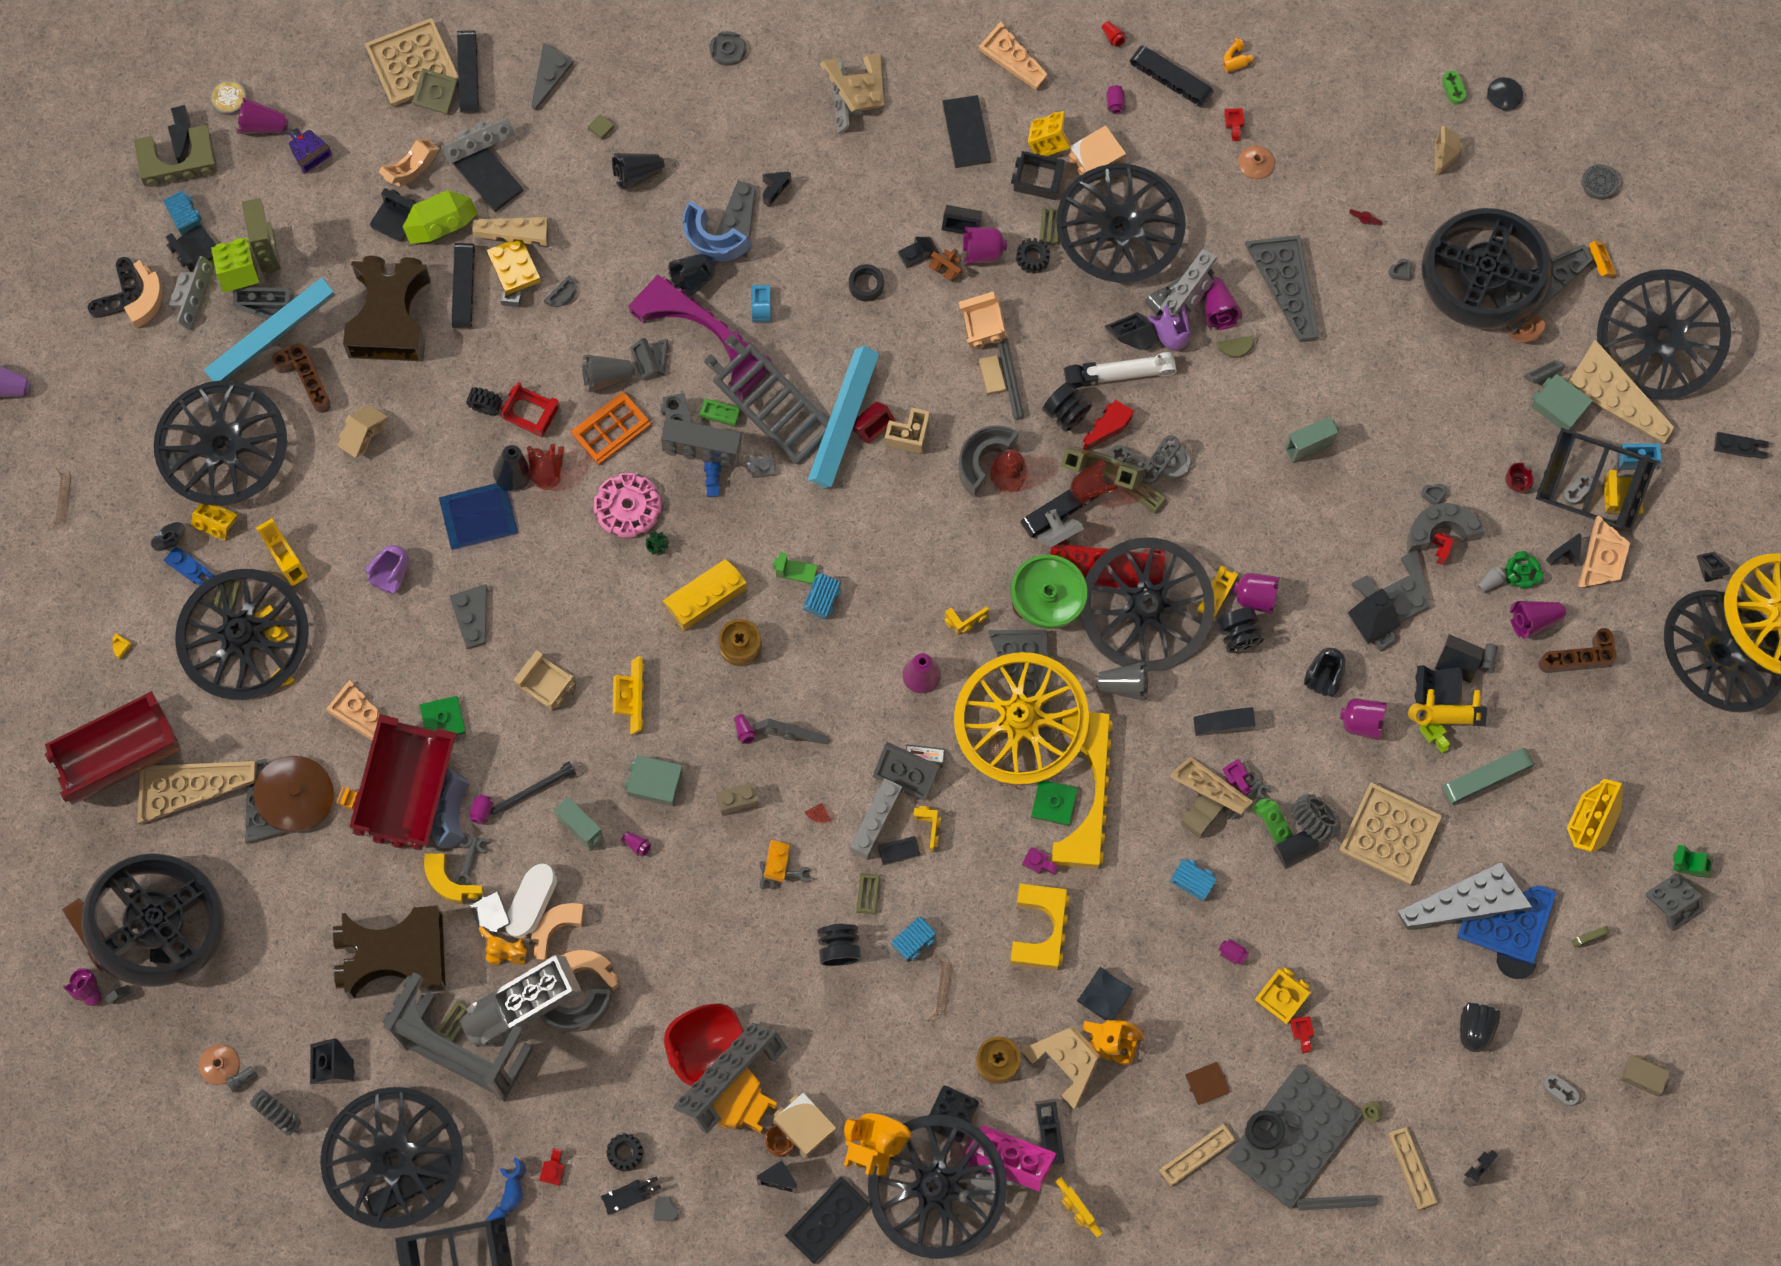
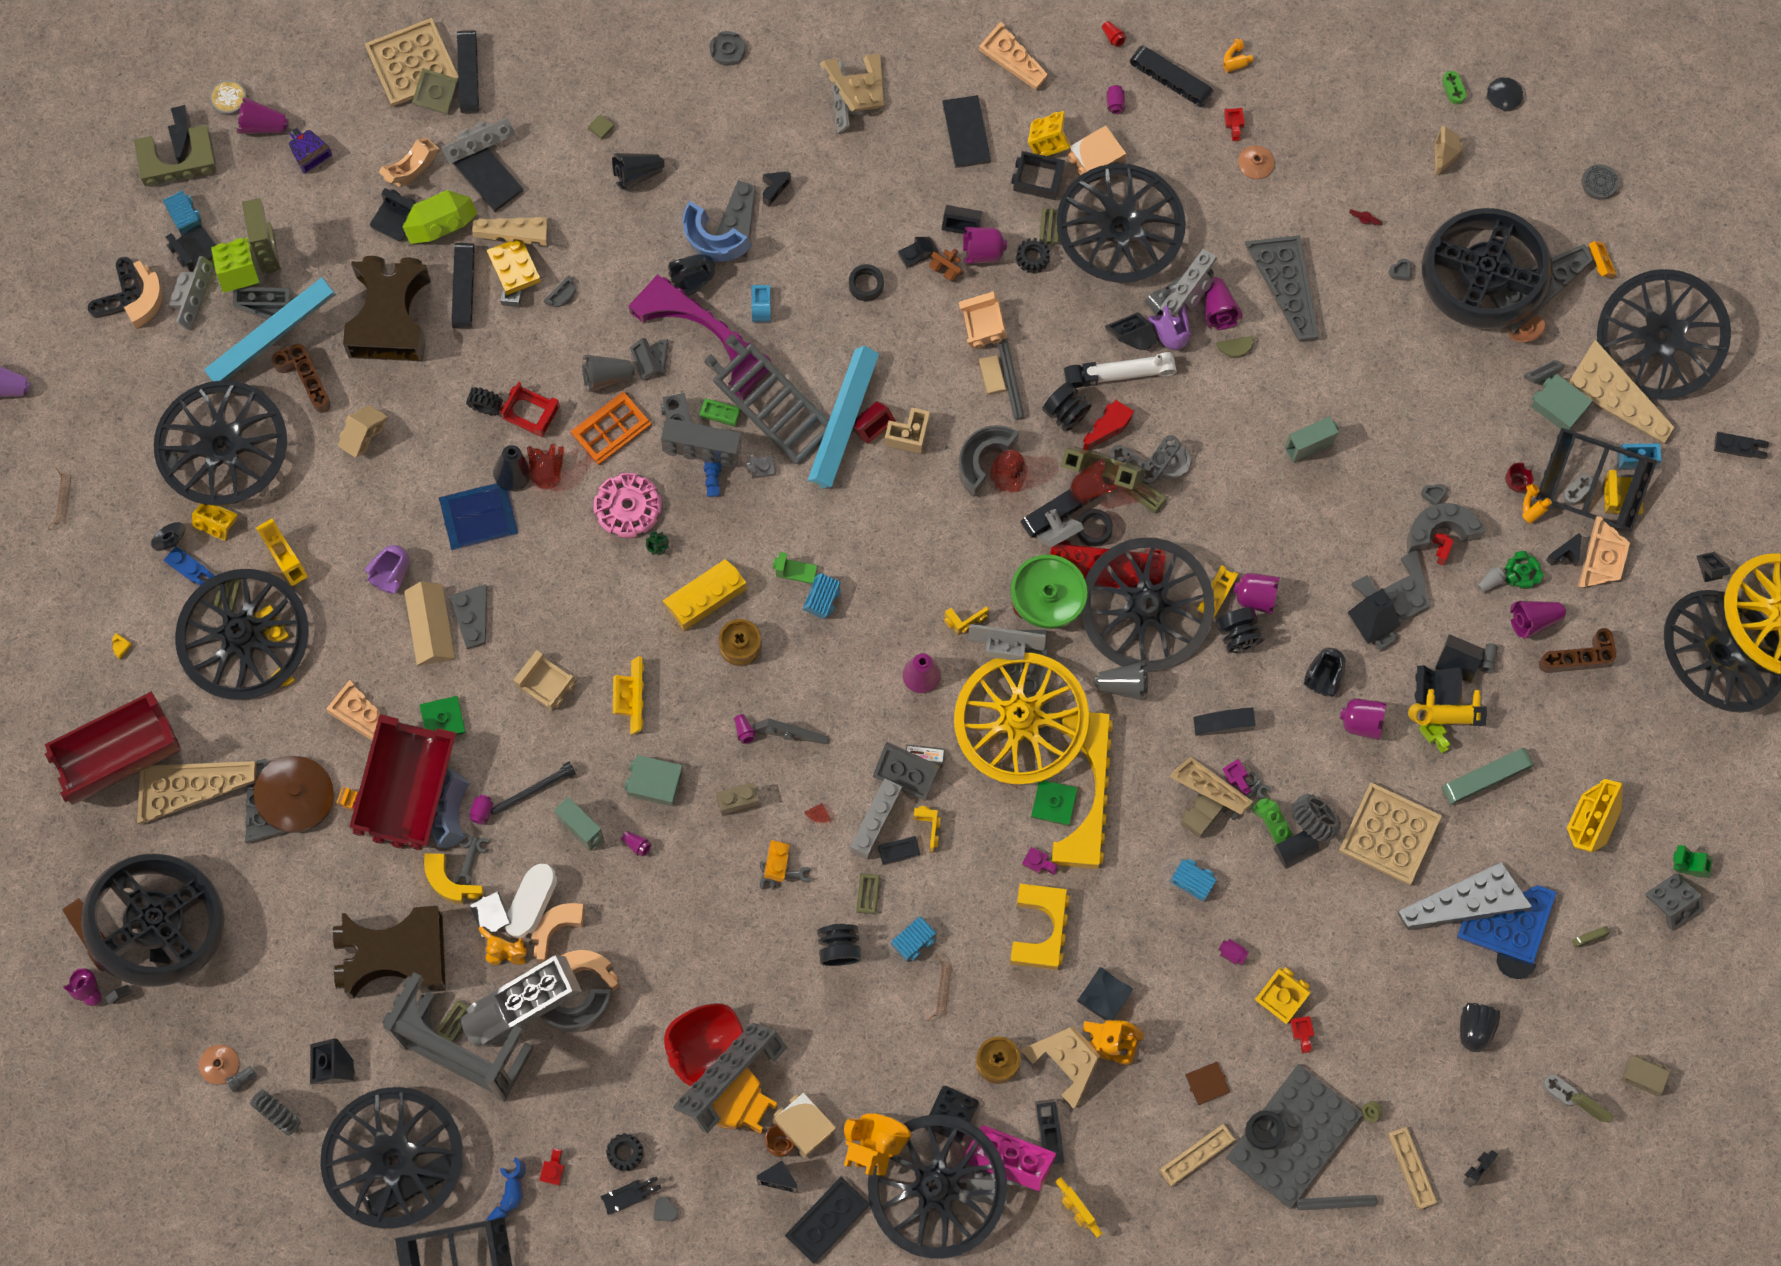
(429, 623): none -> tan slope
(551, 69): dark grey wing -> none
(1006, 643): none -> light grey bracket
(1095, 513): none -> black tyre
(1532, 513): none -> light orange plant
(1592, 1107): none -> olive tile

